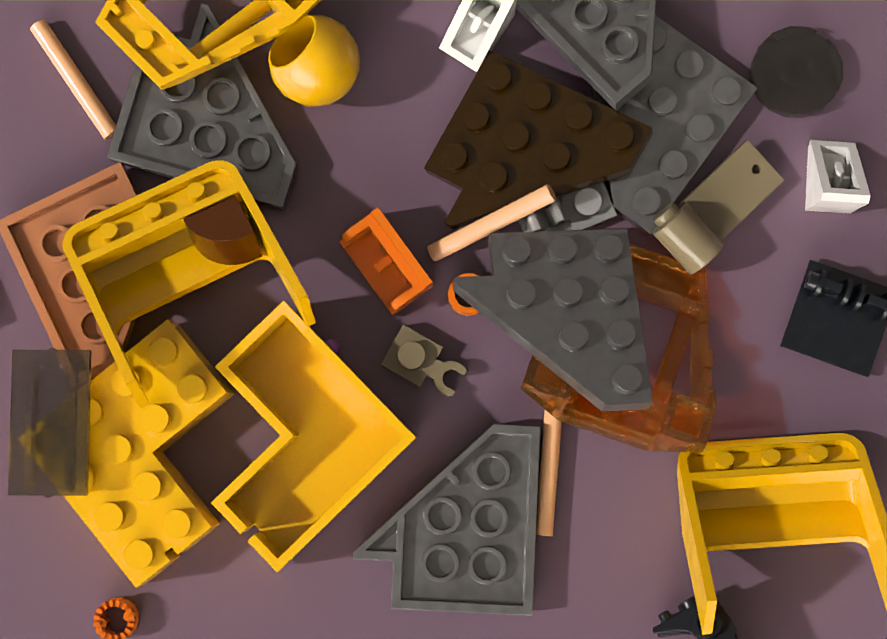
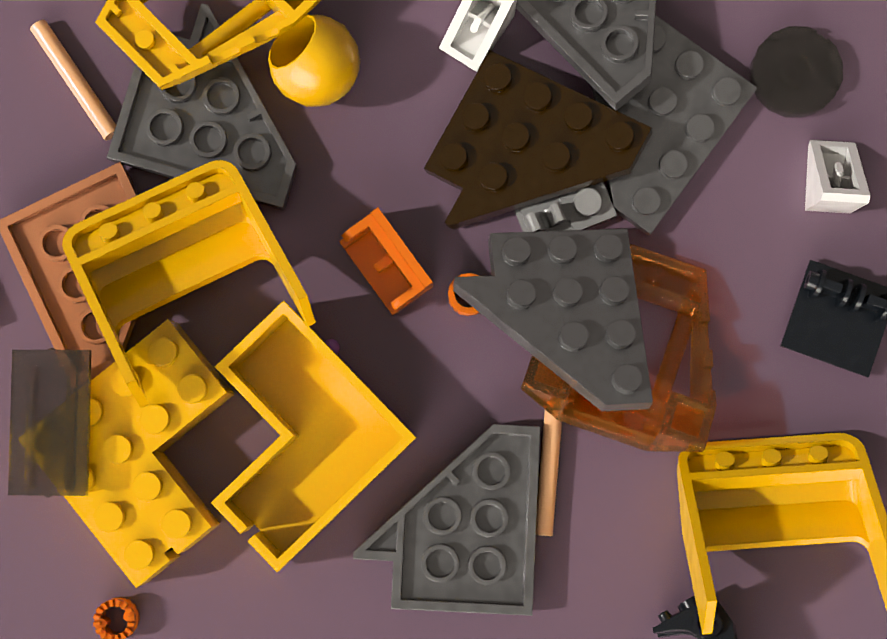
(224, 234): reddish brown brick -> none
(417, 358): dark tan plate -> none
(491, 223): light nougat bar -> none
(715, 207): dark tan door -> none

